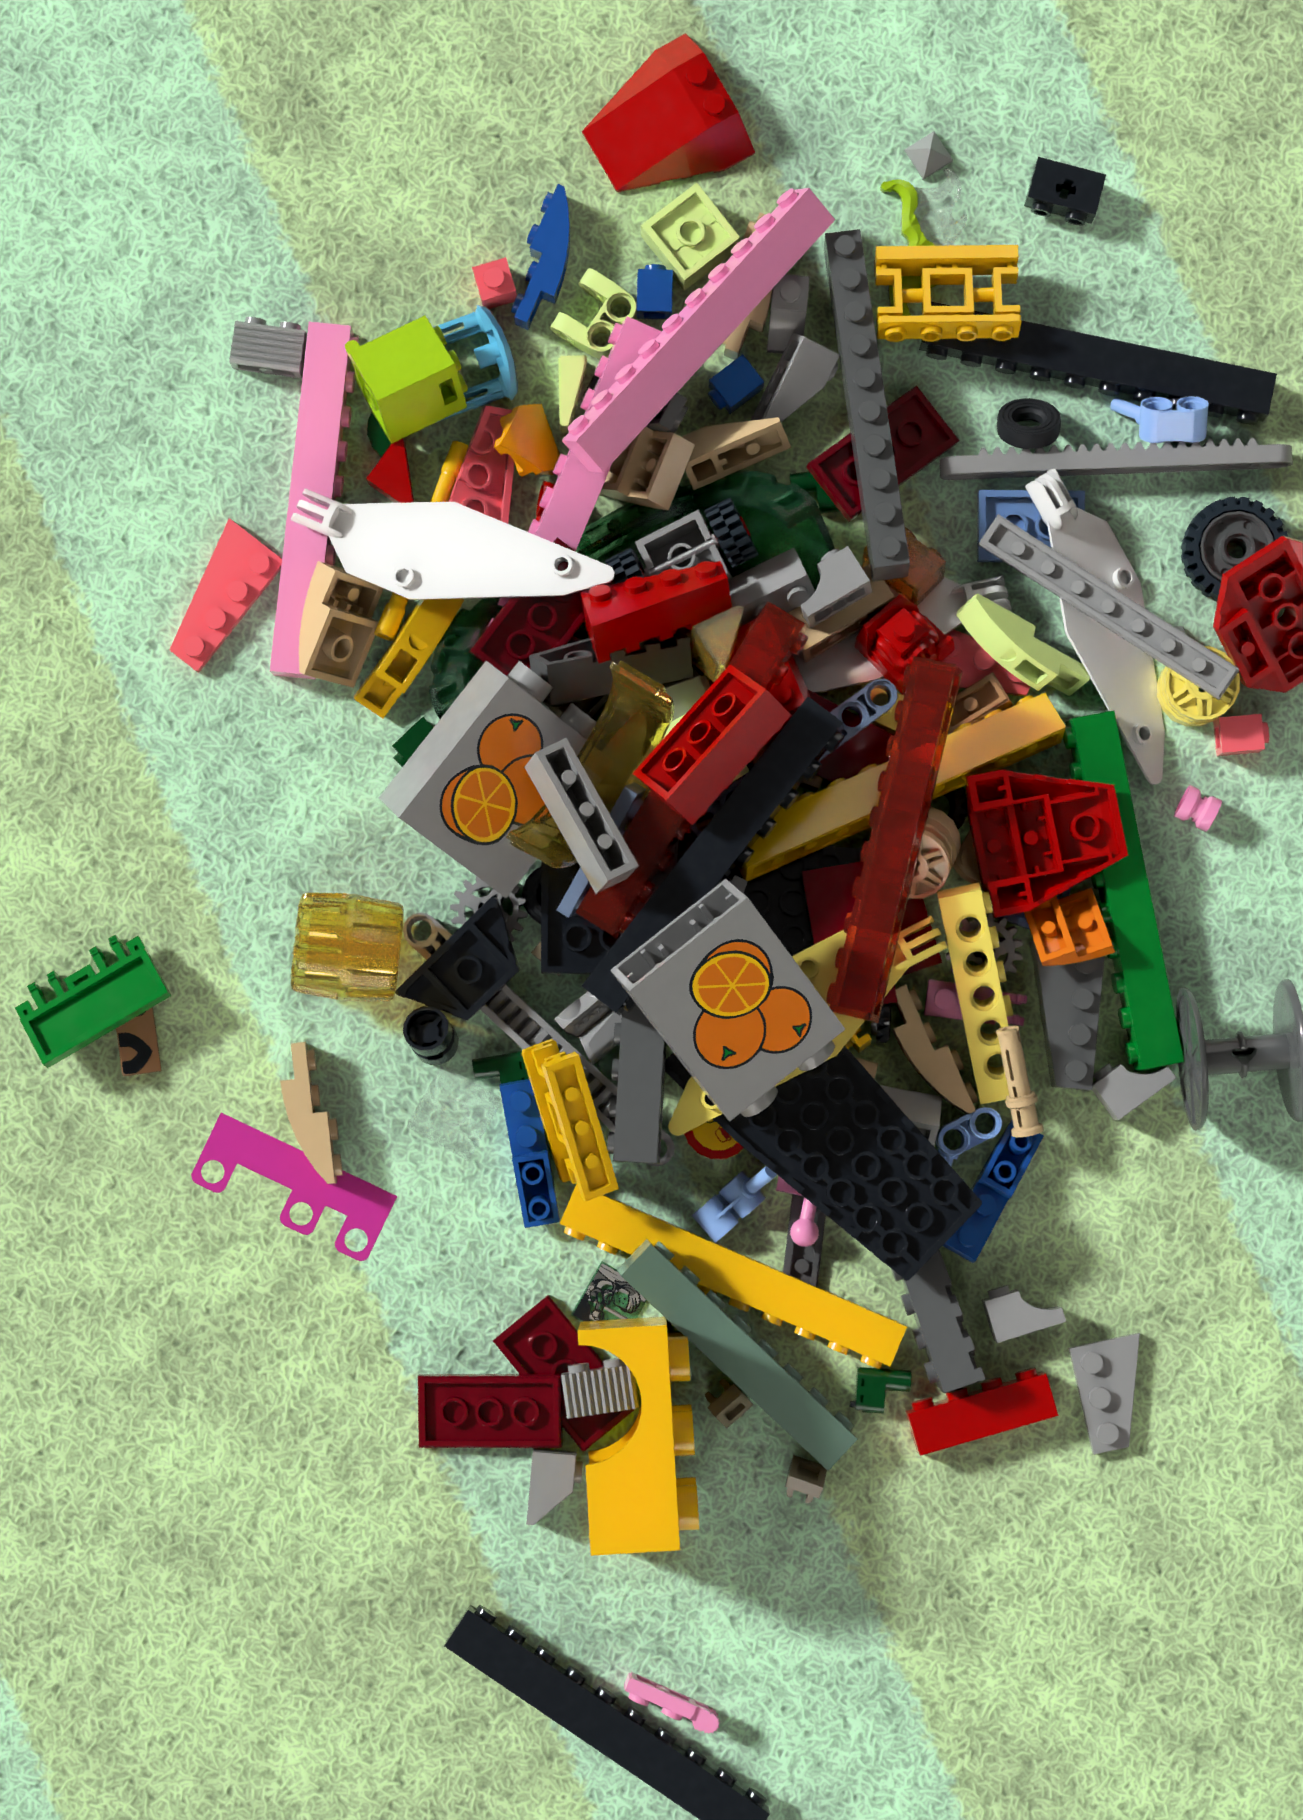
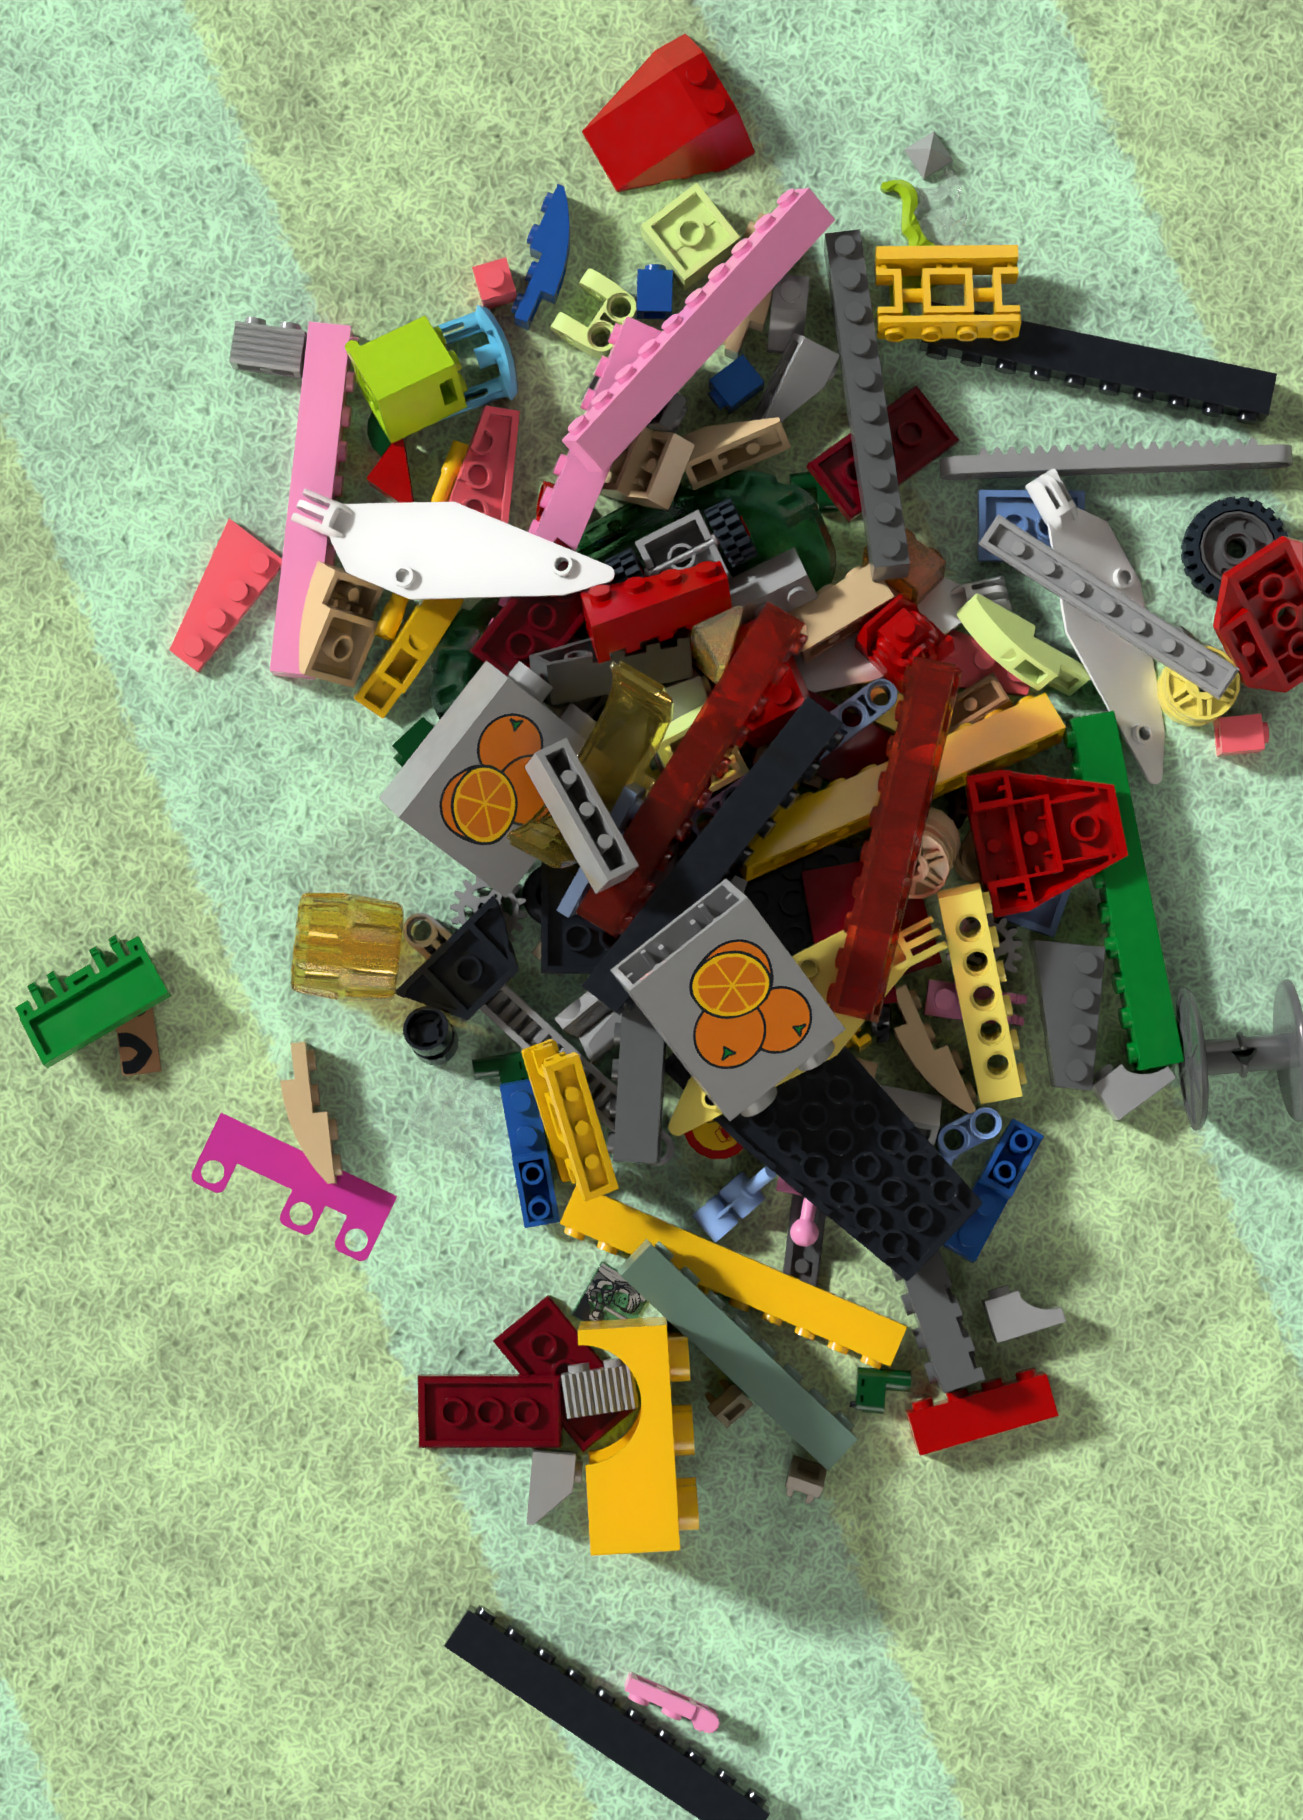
(528, 440): light orange slope -> none
(571, 378): yellowish green slope -> none
(712, 744): red slope -> none
(839, 586): light grey arch -> none
(1020, 1098): tan pin -> none
(1028, 410): black tyre -> none
(1069, 929): orange slope -> none
(1083, 194): black brick -> none
(1106, 1389): light grey wing -> none
(1162, 423): light blue beam -> none
(1201, 810): bright pink wheel -> none

